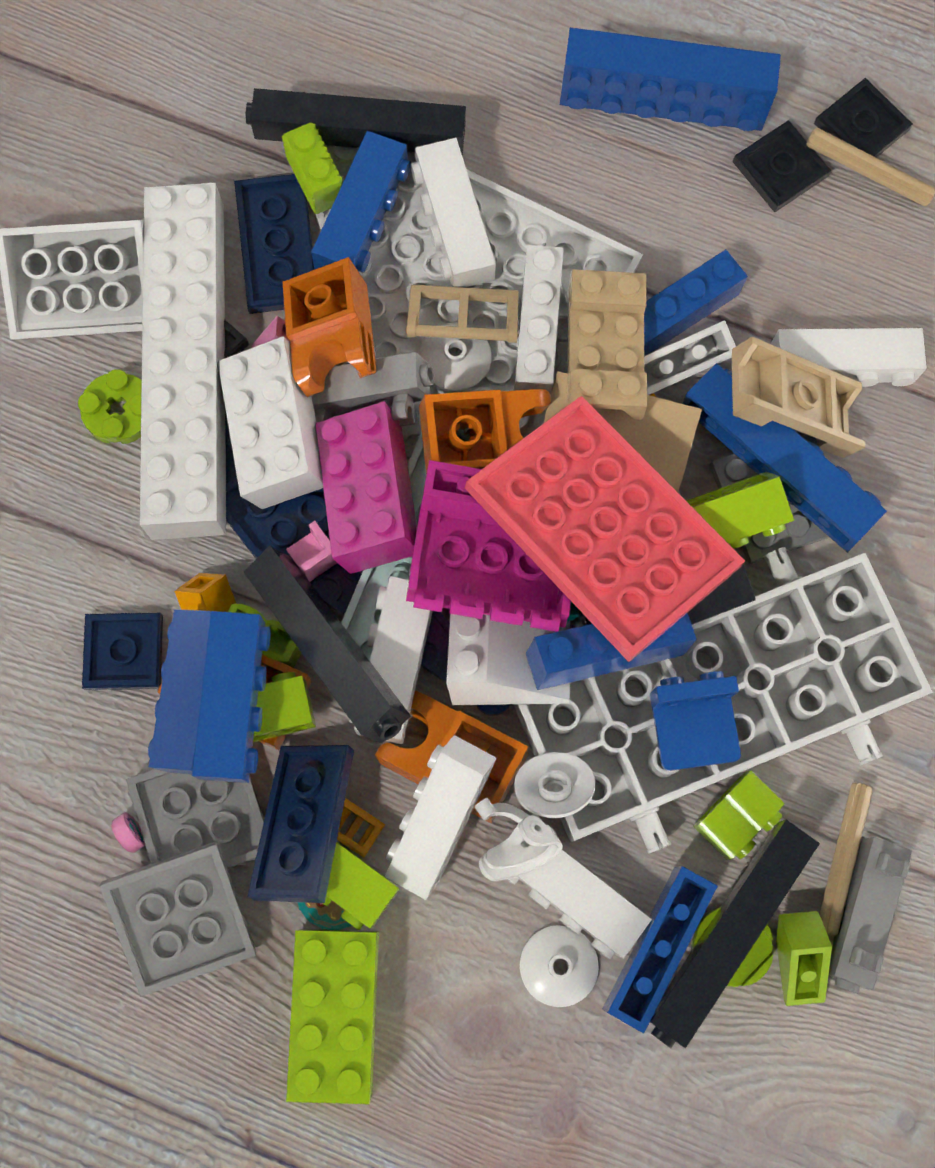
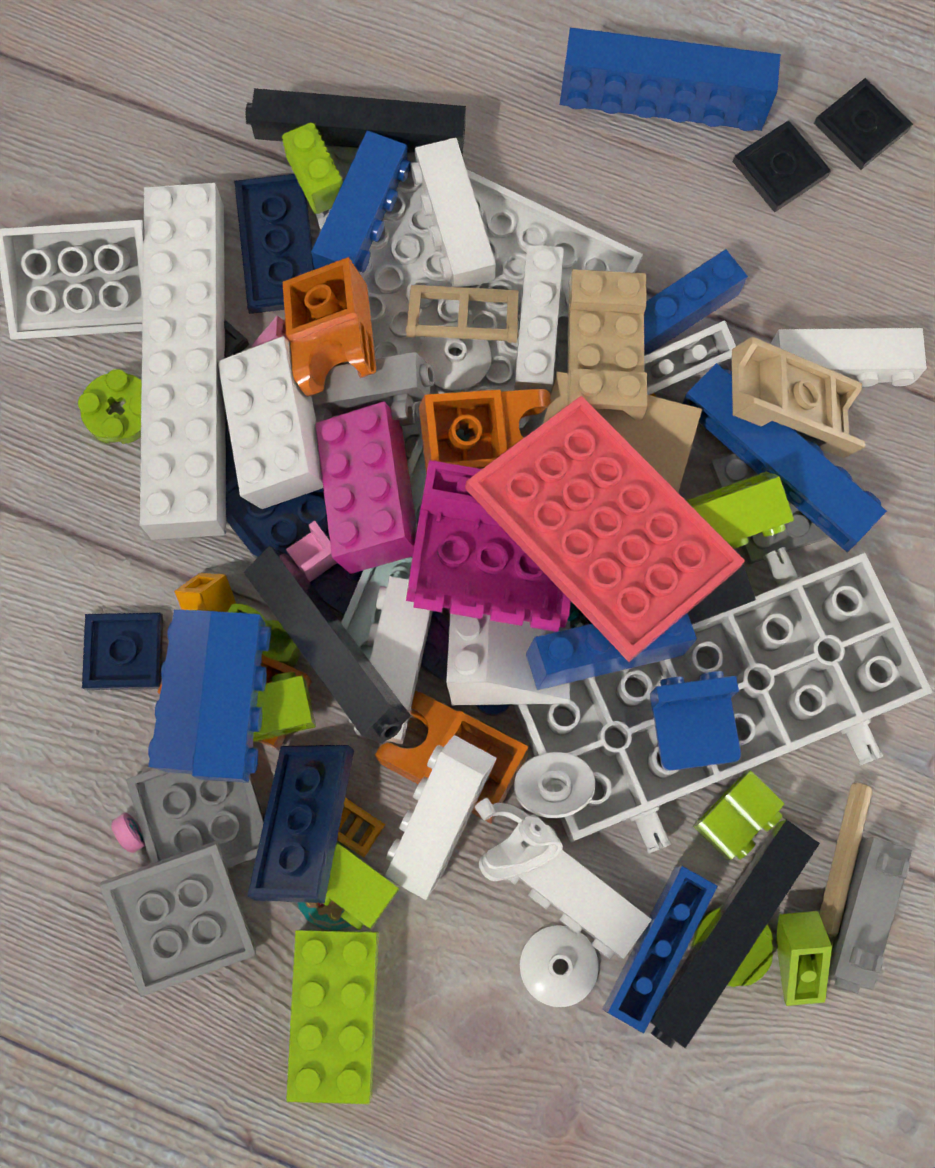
(870, 167): tan axle -> none

